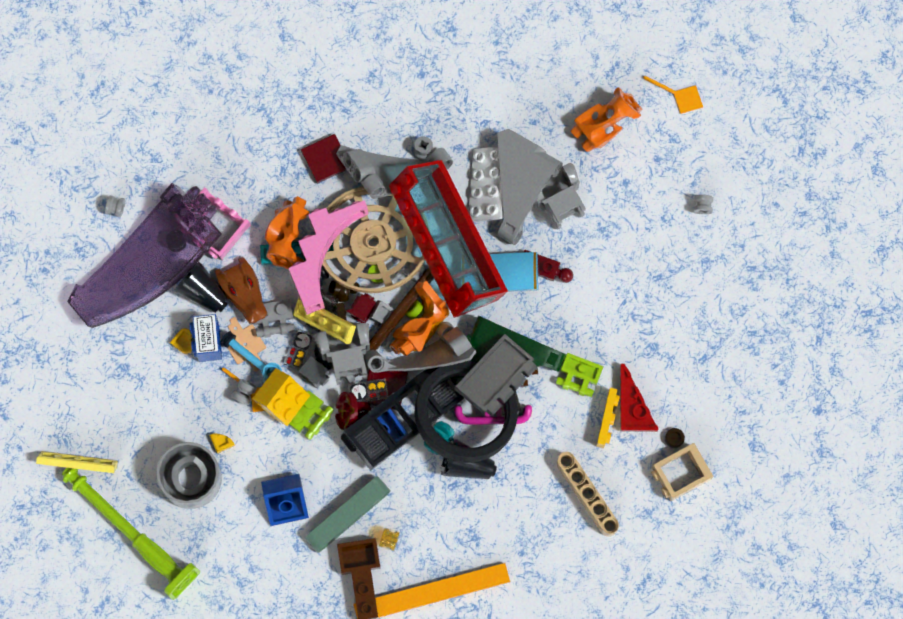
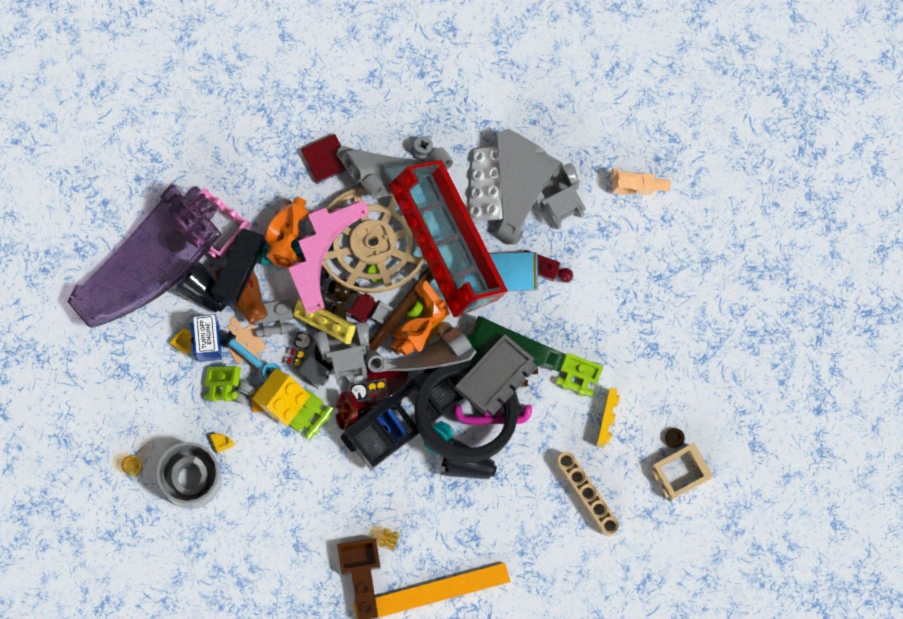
(77, 462): light yellow tile -> none
(115, 206): light grey wheel -> none
(132, 462): none -> clear yellow wheel
(178, 577): lime piece -> none
(222, 377): none -> lime plate
(238, 268): none -> black brick
(284, 499): blue slope -> none
(347, 514): sand green beam -> none
(622, 105): orange hips -> none
(633, 183): none -> light nougat piece
(633, 411): red wing -> none
(687, 99): light orange piece -> none
(703, 204): light grey wheel -> none

